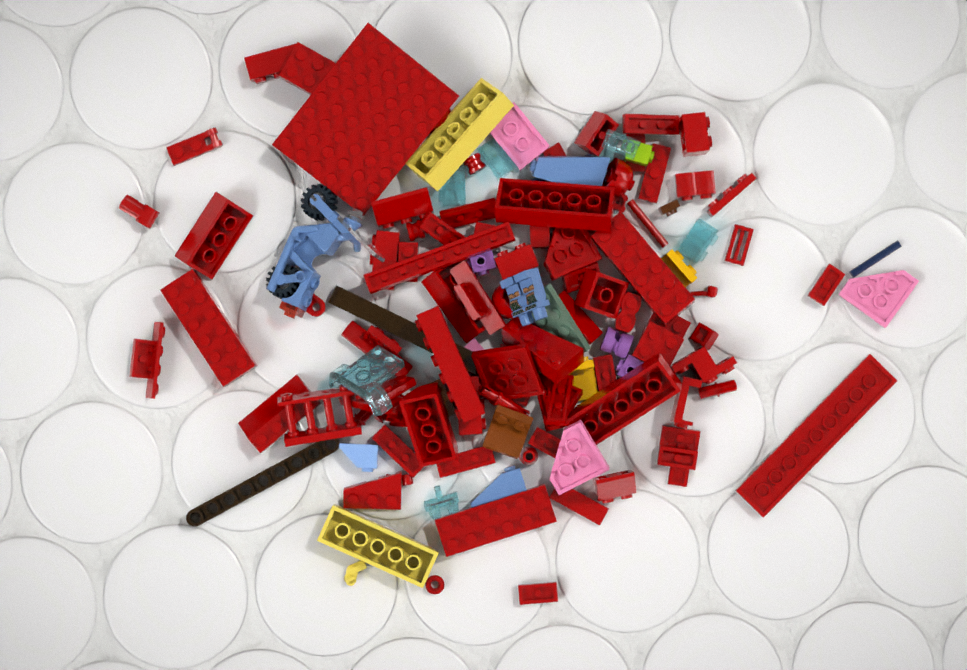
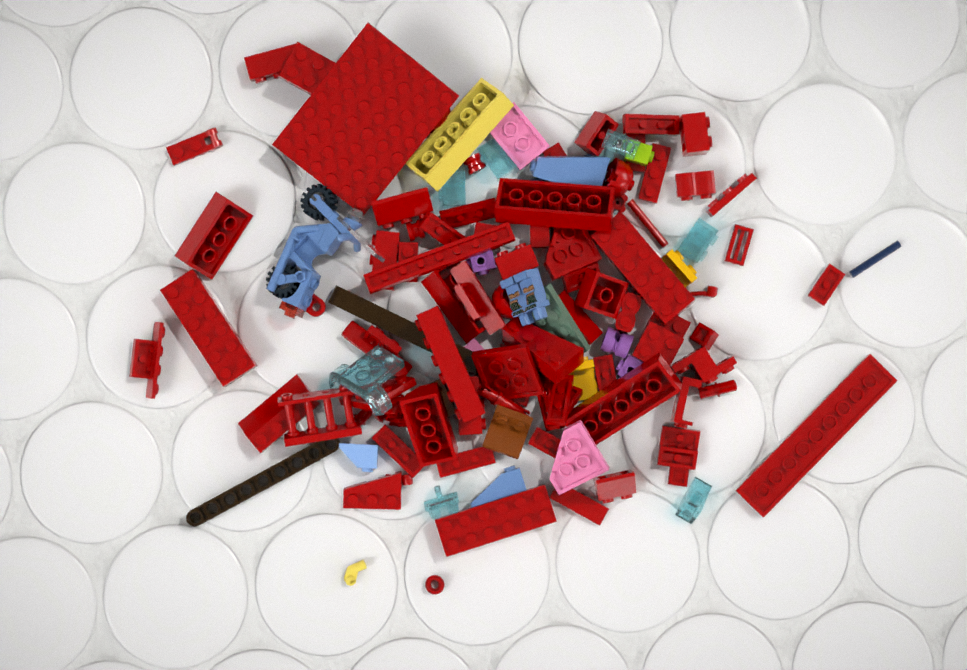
(142, 213): red piece -> none
(378, 545): light yellow brick -> none
(525, 450): red cone -> none
(538, 593): red plate -> none
(670, 208): reddish brown plate -> none
(693, 500): none -> clear light blue slope
(879, 294): bright pink plate -> none

